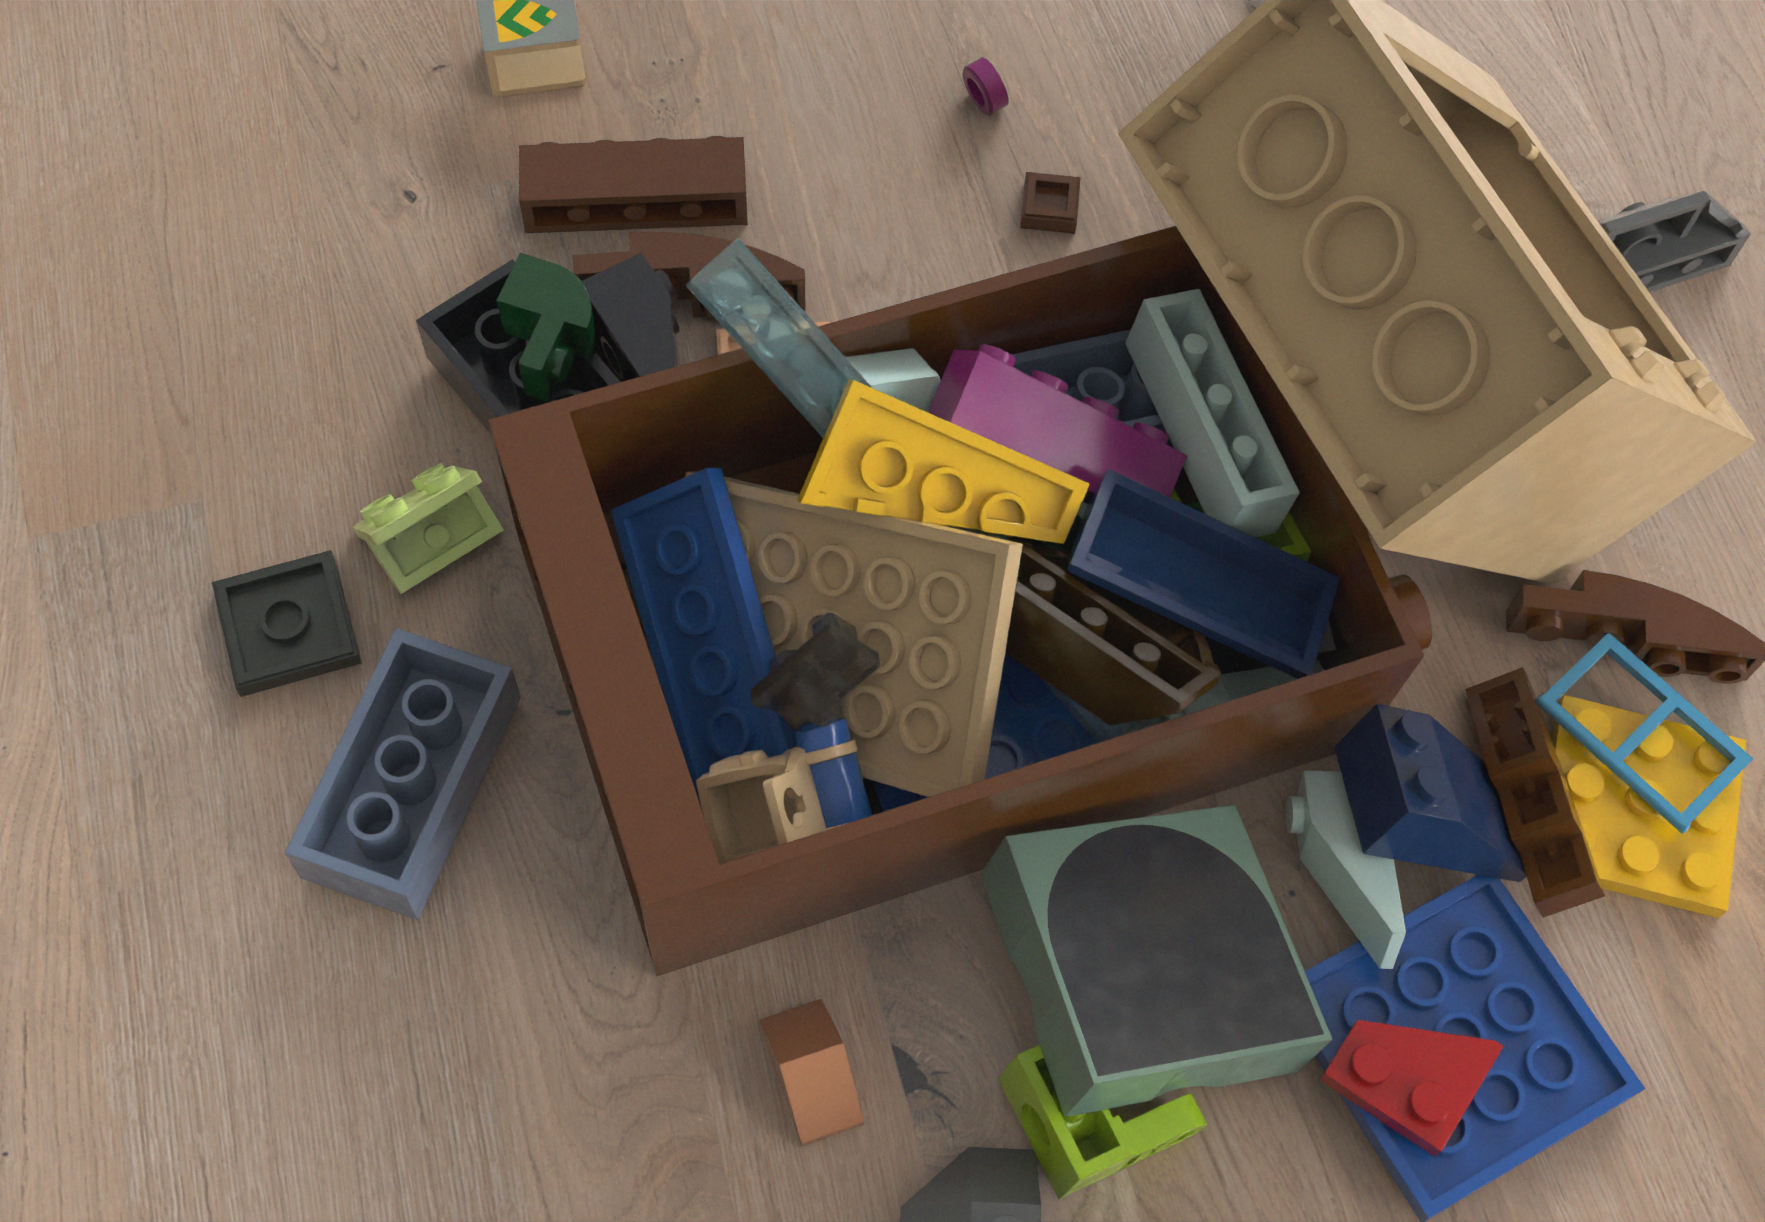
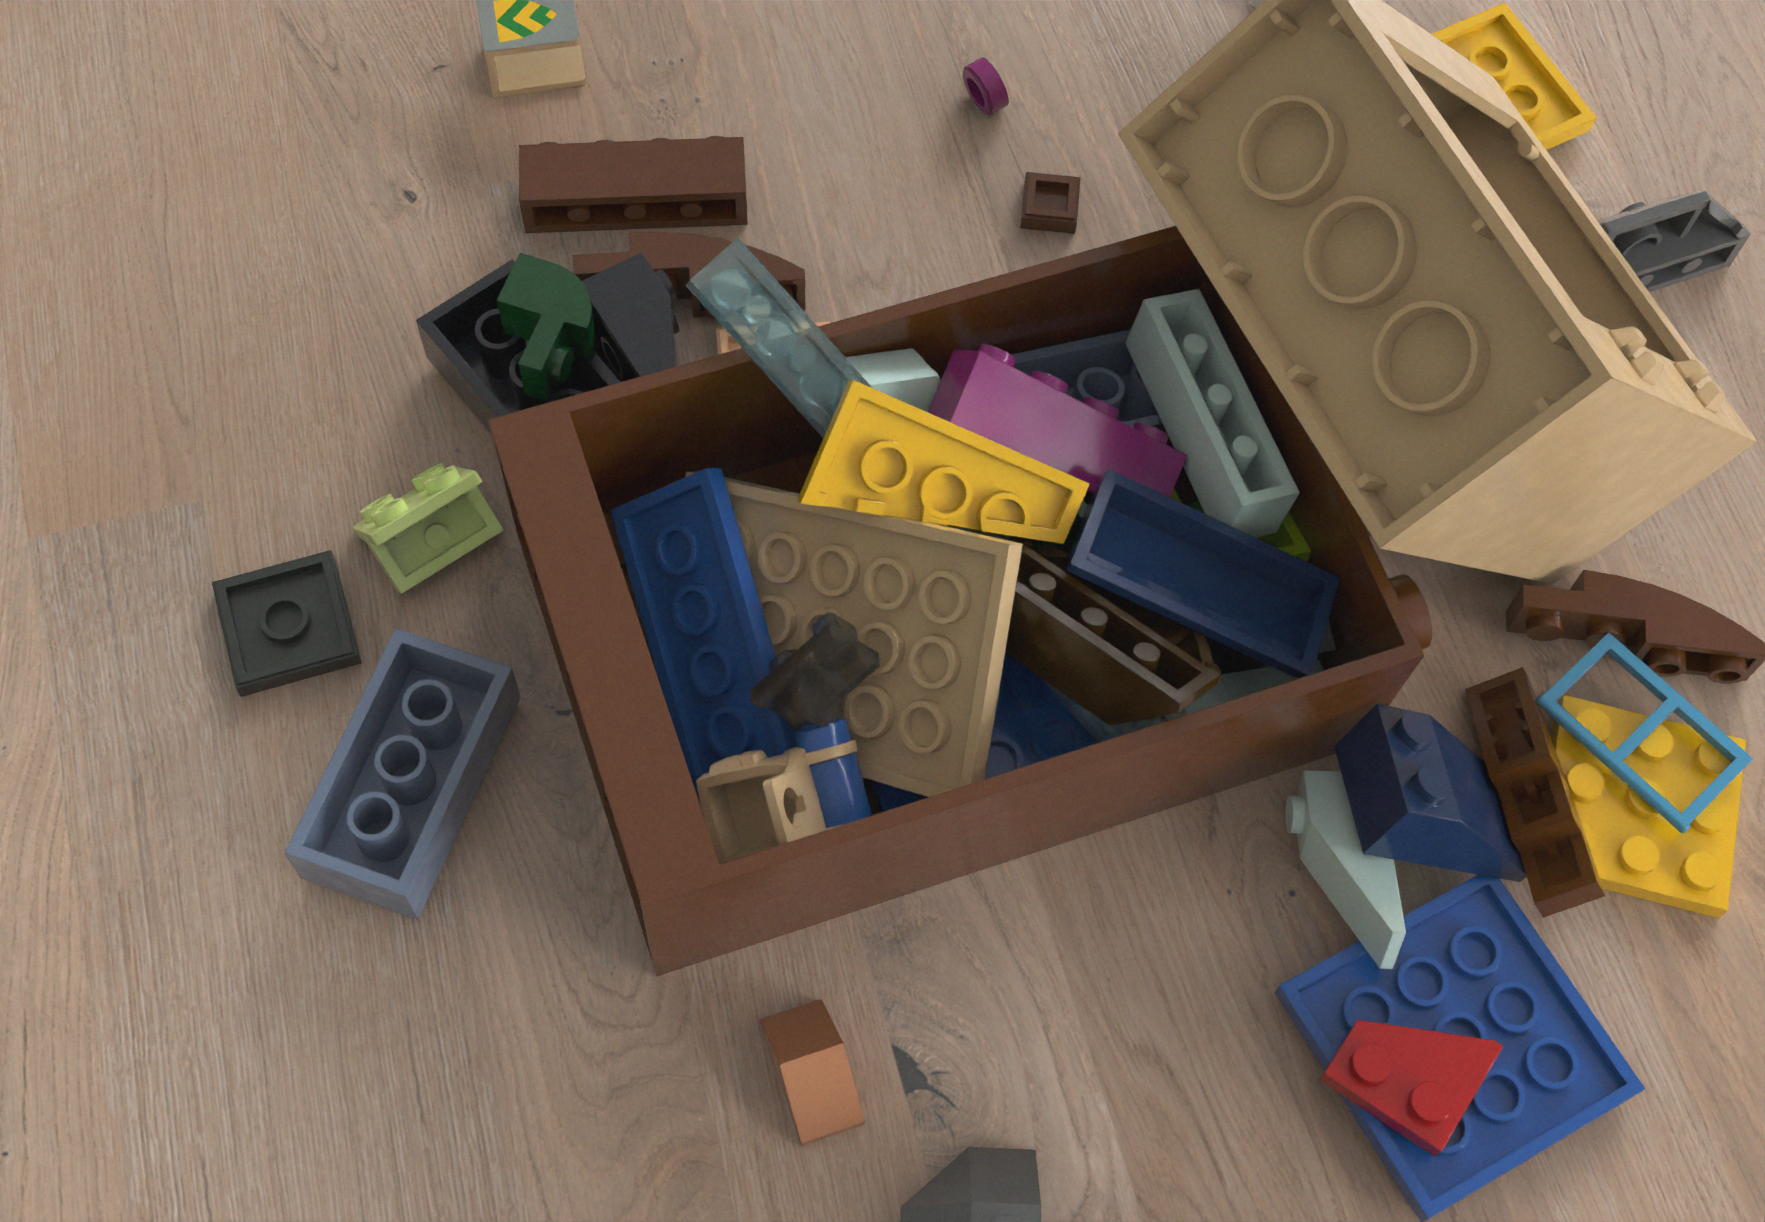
(1091, 1144): lime brick -> none
(1152, 957): black tile -> none
(1525, 73): none -> yellow plate

